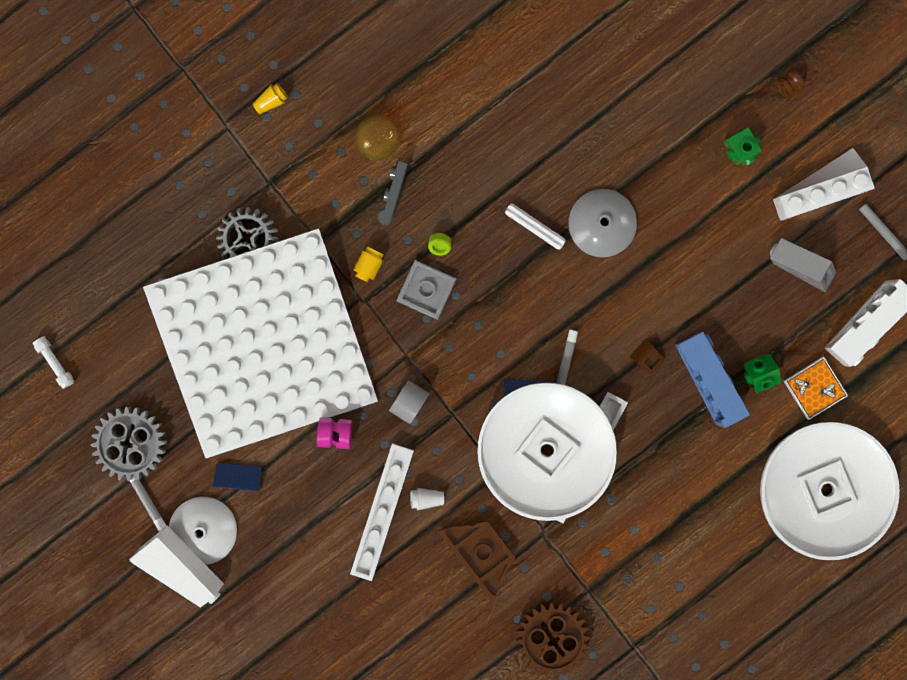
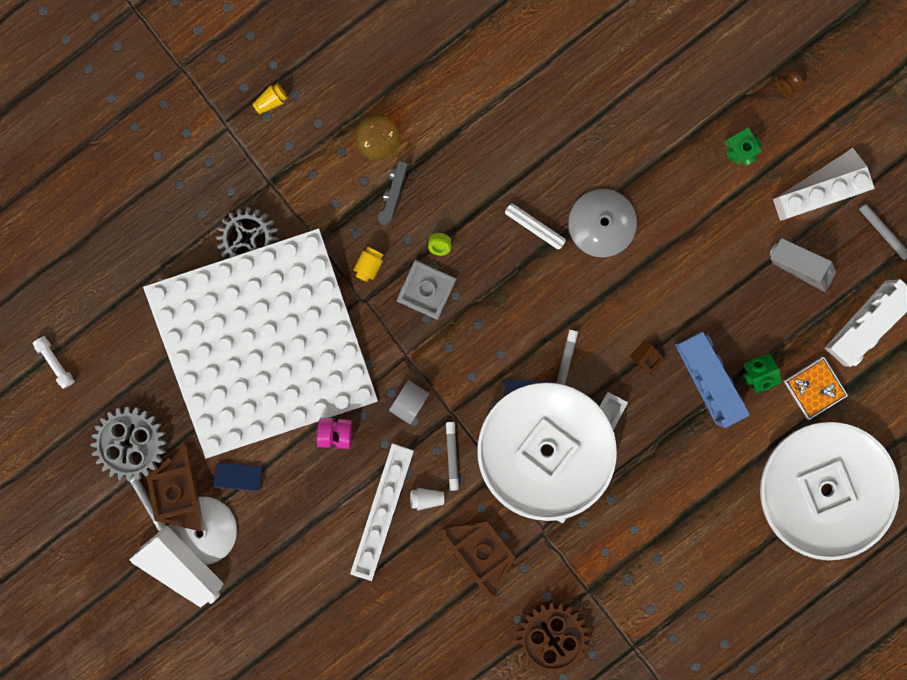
(175, 492): none -> reddish brown wing
(452, 456): none -> light grey bar

